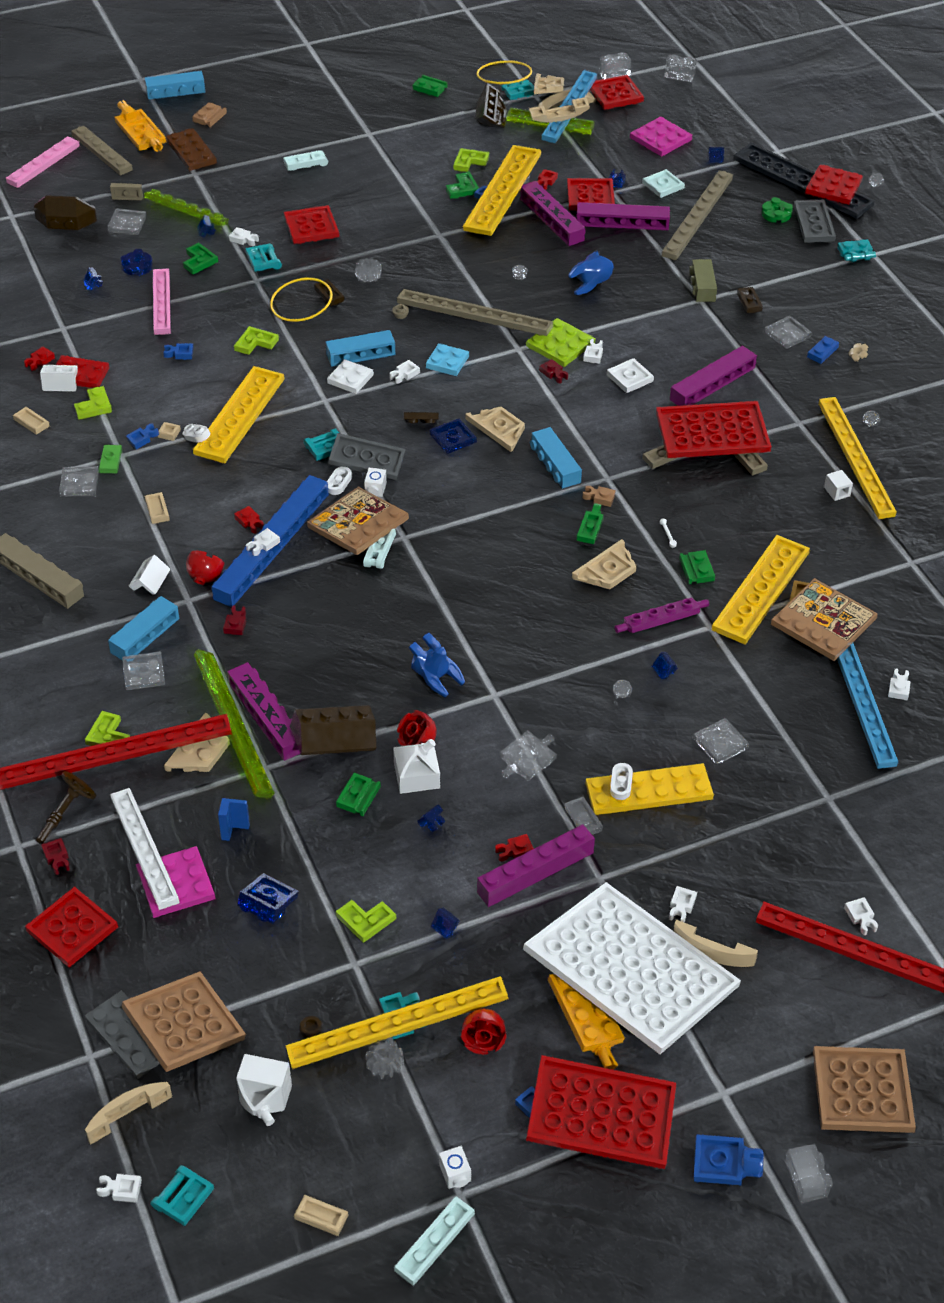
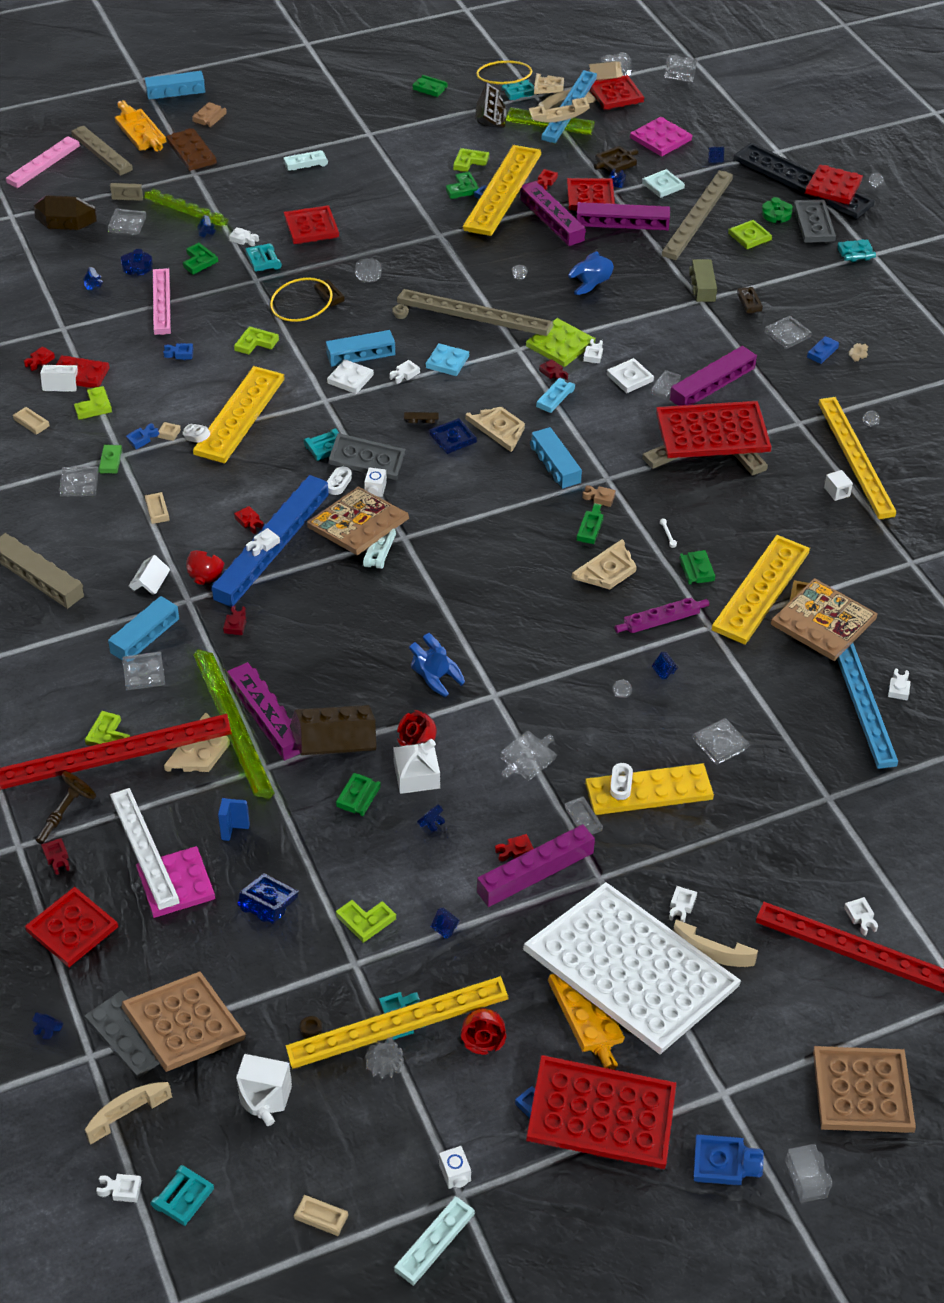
(46, 1022): none -> clear blue tile
(555, 395): none -> medium azure plate
(606, 70): none -> tan hinge
(616, 158): none -> dark brown plate
(664, 384): none -> clear plate
(750, 234): none -> lime tile

